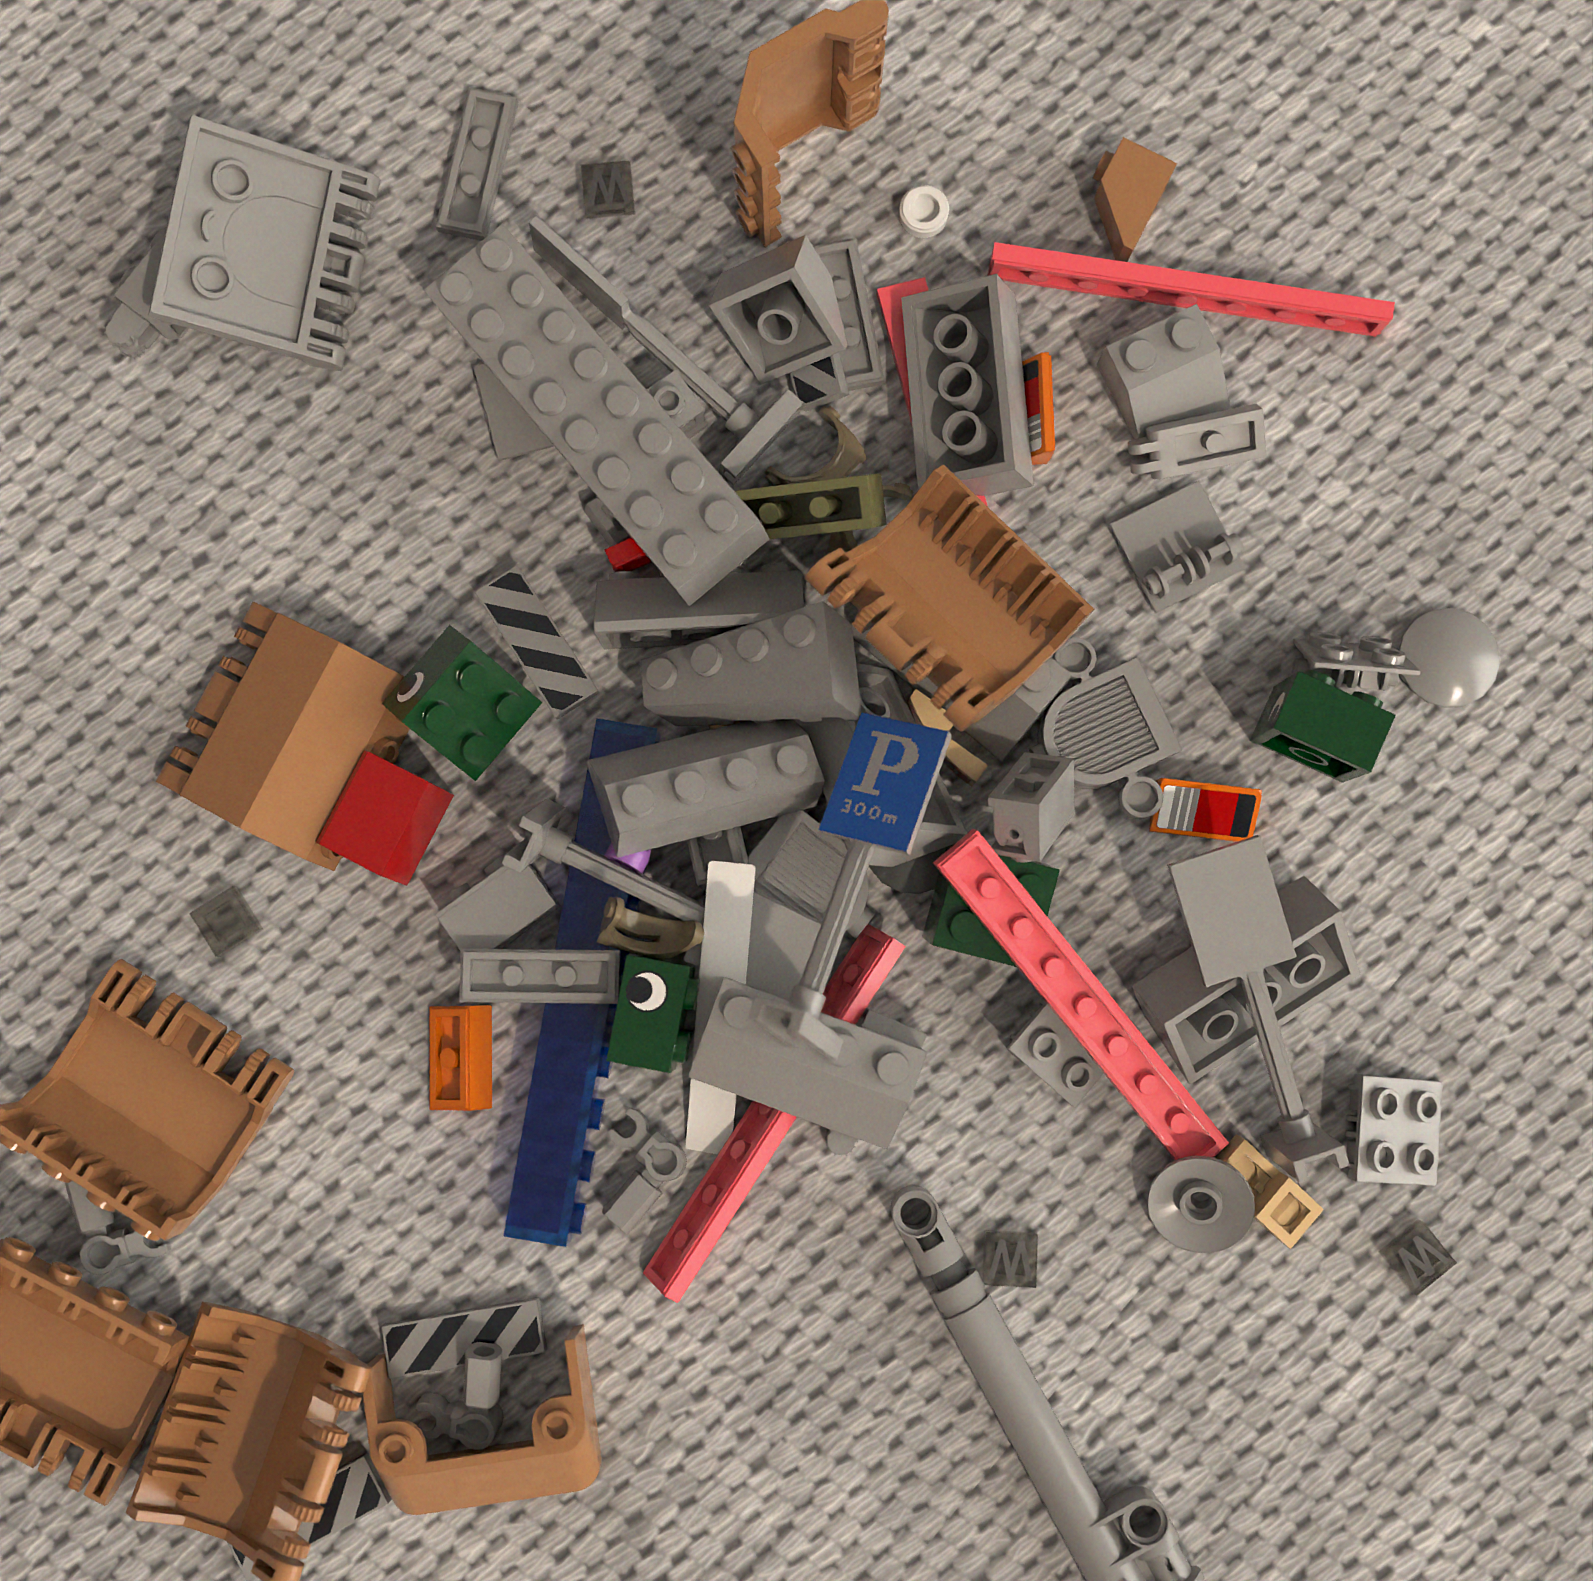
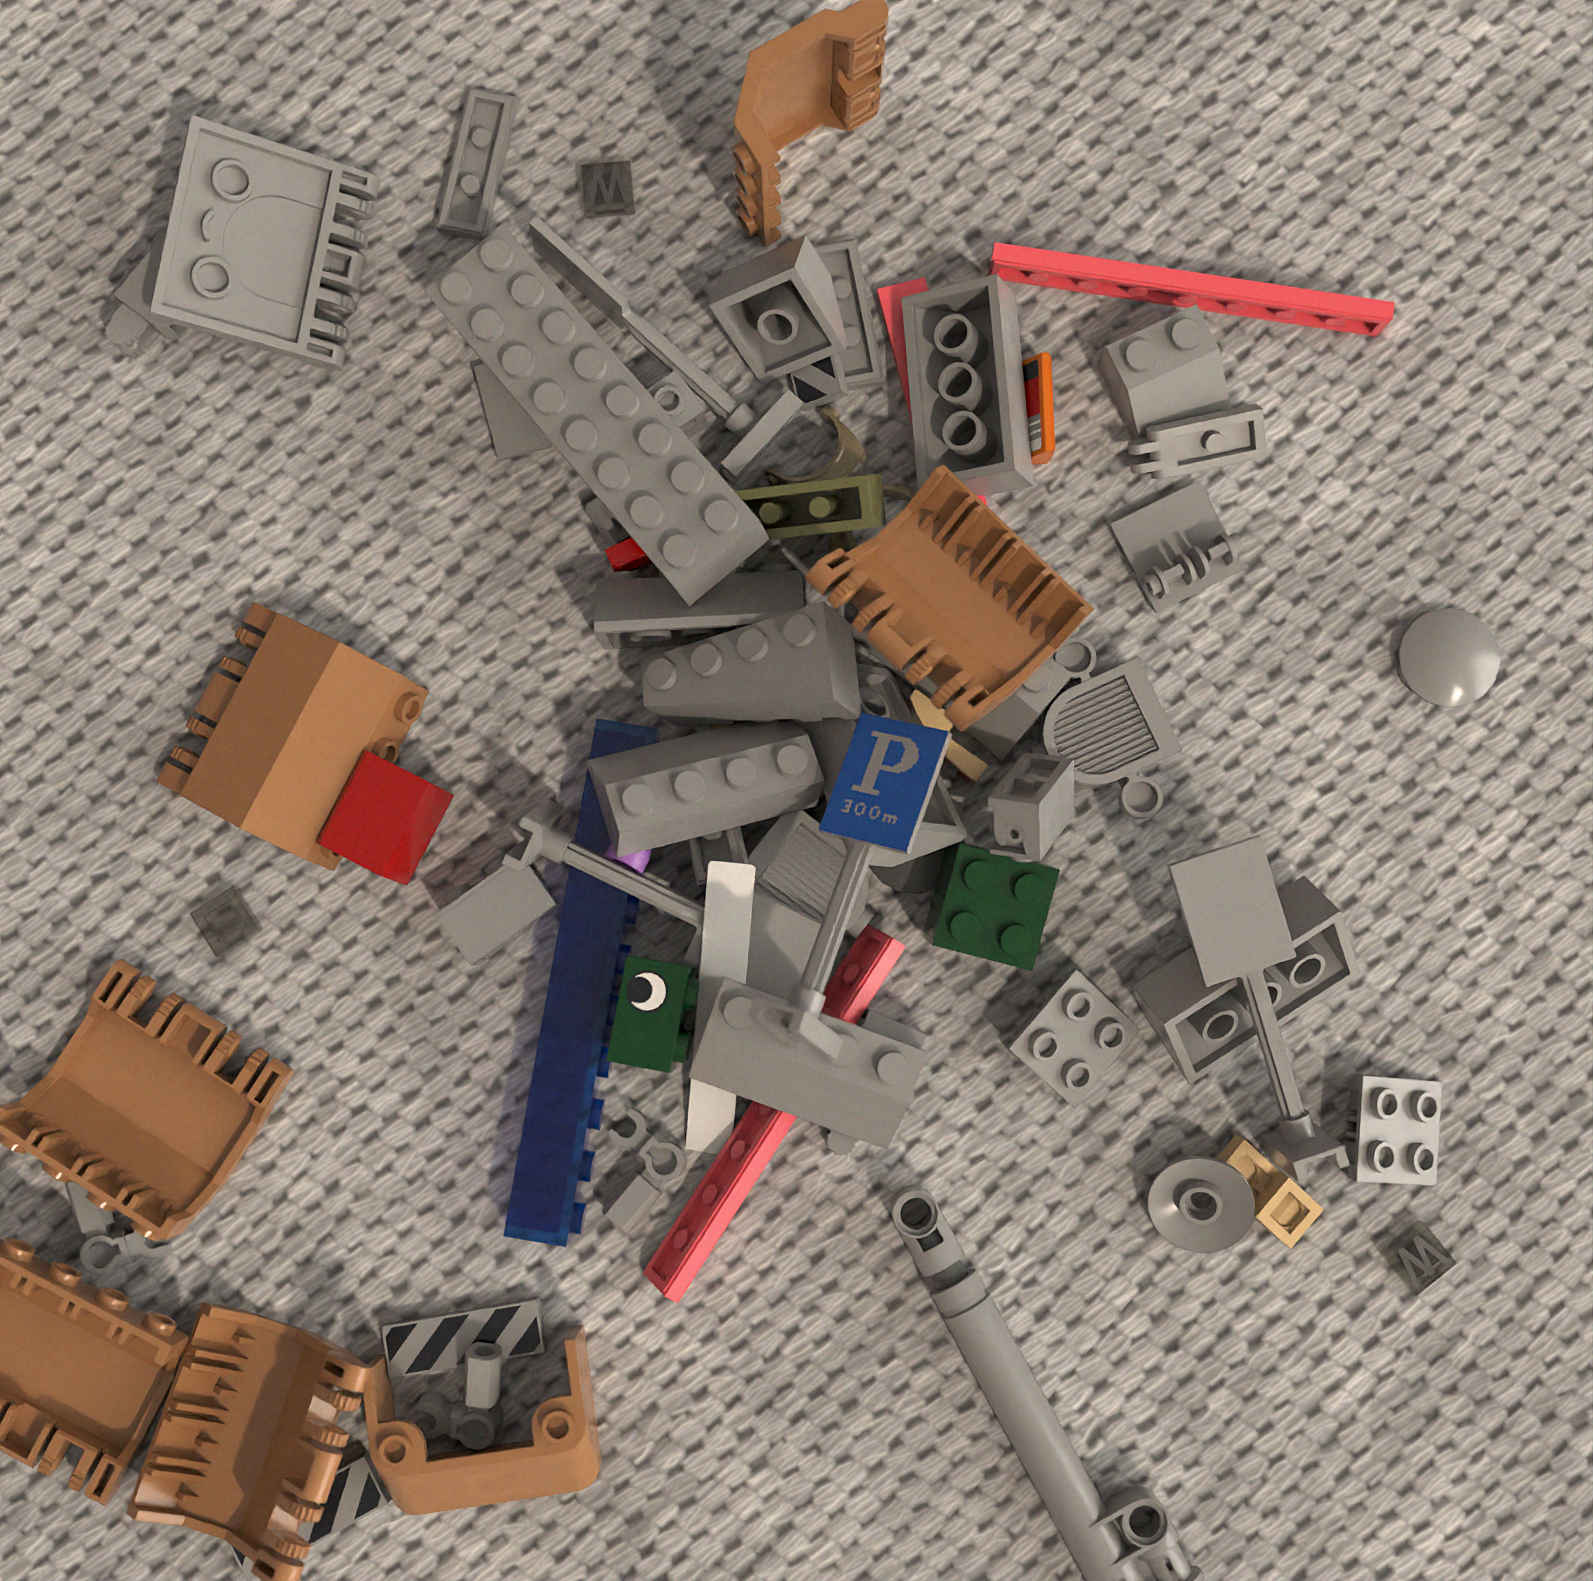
(460, 1057): orange slope -> none
(462, 703): dark green brick -> none
(536, 642): tile -> none
(540, 976): light grey tile -> none
(668, 936): dark tan helmet -> none
(924, 211): white tile -> none
(1010, 1258): clear smoke tile -> none
(1078, 998): coral tile -> none
(1129, 193): medium nougat slope -> none
(1206, 810): slope -> none
(1323, 726): dark green brick -> none
(1368, 663): light grey hinge -> none

